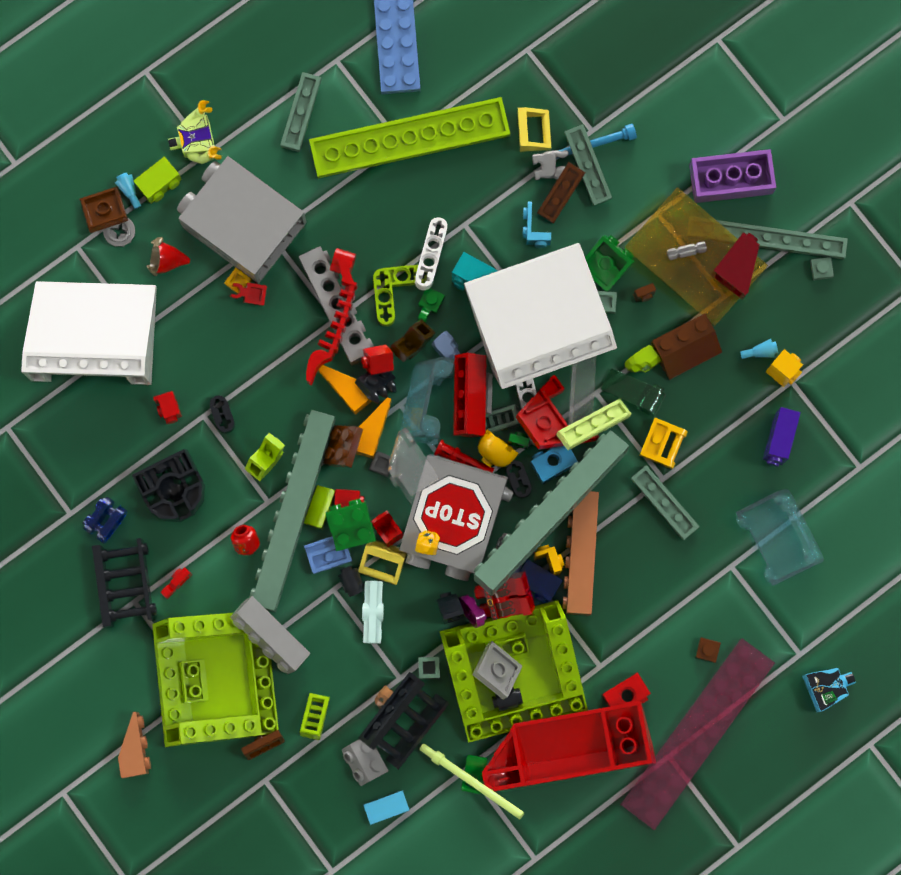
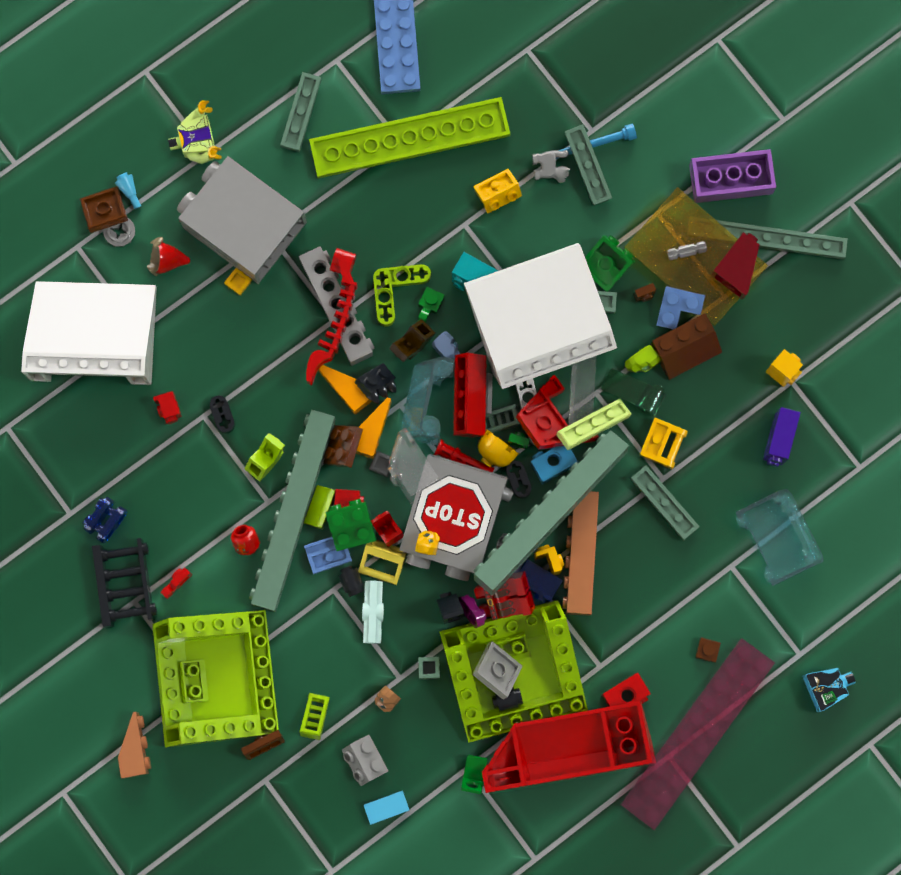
(158, 180): lime brick -> none
(167, 489): black connector -> none
(252, 293): red plate -> none
(269, 635): light grey brick -> none
(377, 359): red brick -> none
(392, 710): black fence -> none
(433, 254): white beam -> none
(439, 759): yellowish green bar -> none
(498, 190): none -> yellow bracket
(525, 146): light yellow tile -> none
(539, 239): medium azure bracket -> none
(561, 192): reddish brown tile -> none
(674, 302): none -> medium blue plate
(766, 349): medium azure cone -> none
(821, 268): sand green plate -> none

